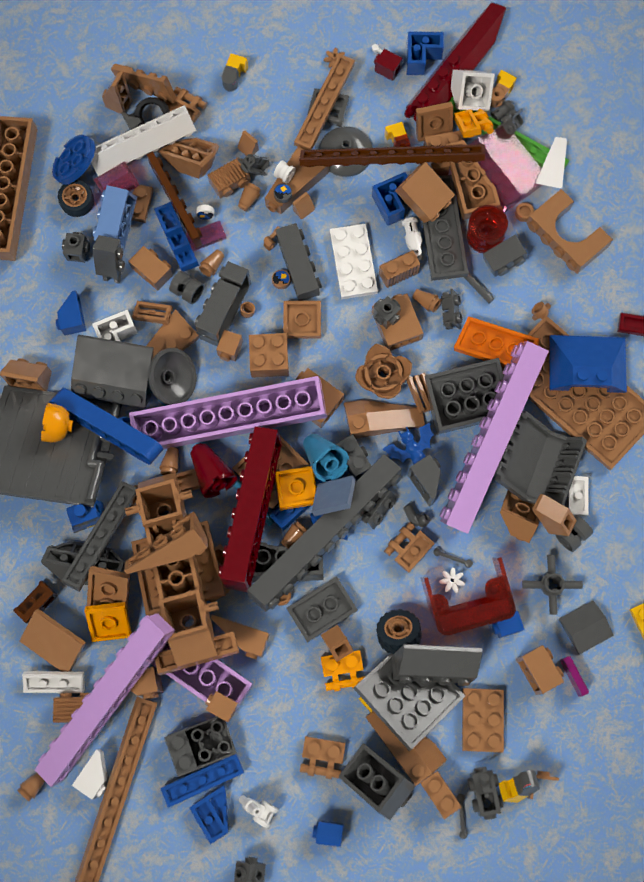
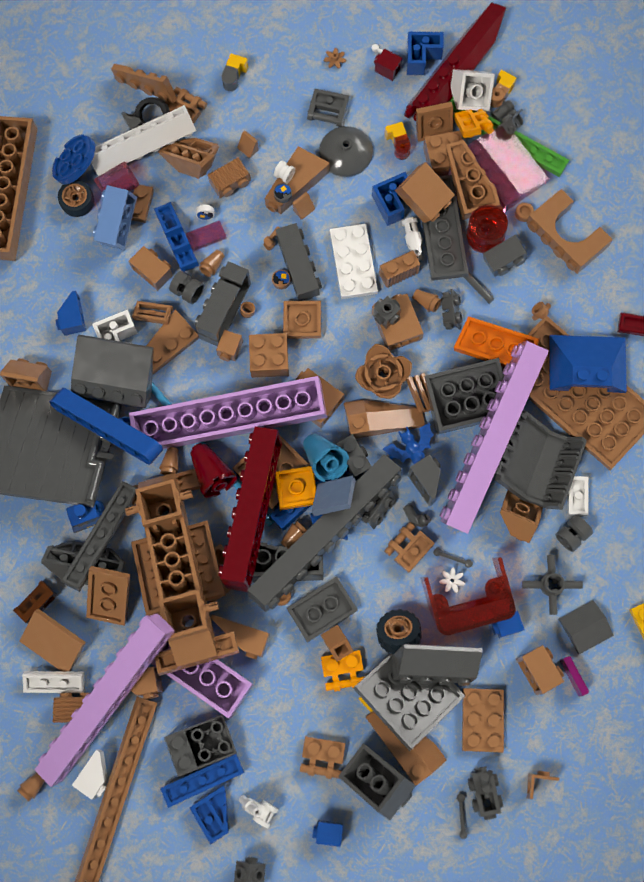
(55, 423): light orange cylinder -> none
(75, 247): dark grey brick -> none
(108, 258): dark grey hinge -> none
(108, 621): light orange tile -> none
(117, 95): medium nougat slope -> none
(172, 376): dark grey dish -> none
(178, 204): reddish brown plate -> none
(179, 544): medium nougat wedge -> none
(221, 706): medium nougat brick -> none
(249, 196): medium nougat cone -> none
(254, 164): dark grey hinge -> none
(324, 102): medium nougat plate -> none
(392, 155): reddish brown plate -> none
(441, 795): medium nougat brick -> none
(519, 786): leg -> none
(553, 167): white sticker -> none
(554, 516): medium nougat slope -> none

